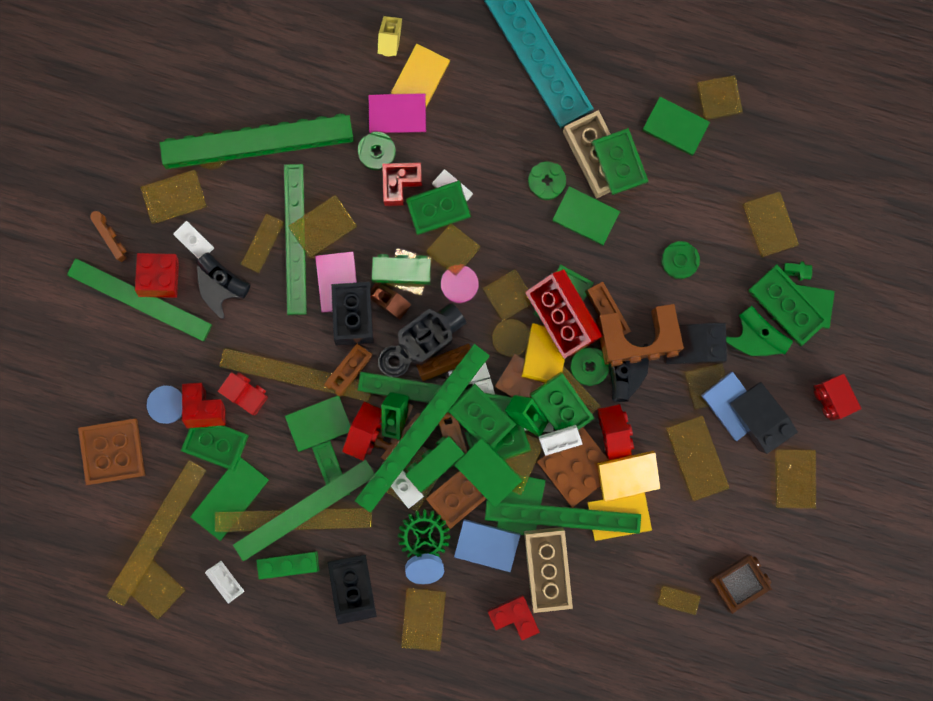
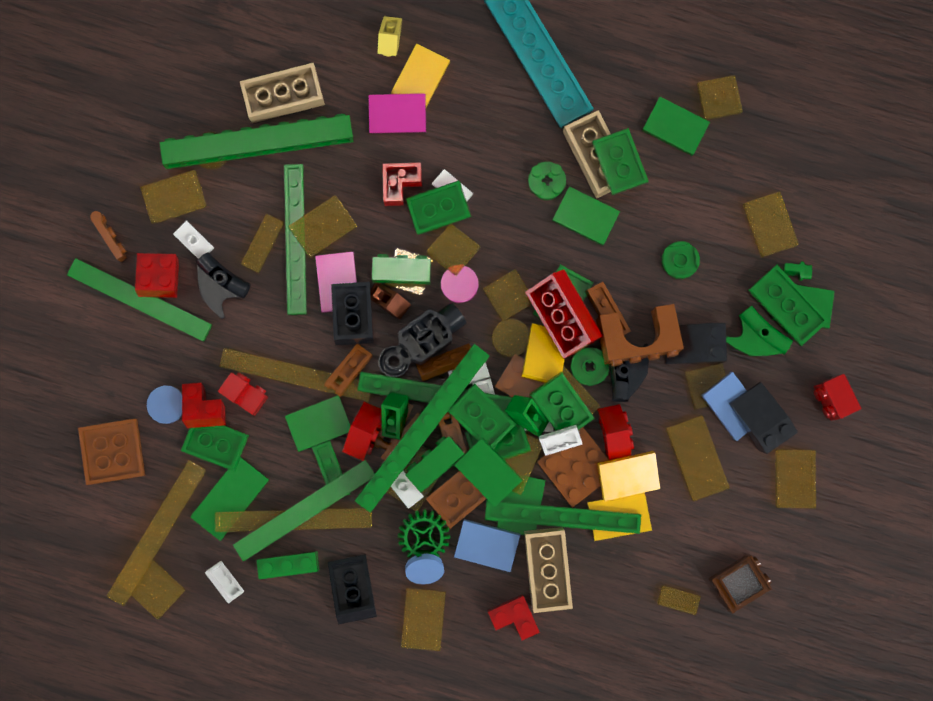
(282, 93): none -> tan brick
(370, 142): plate -> none

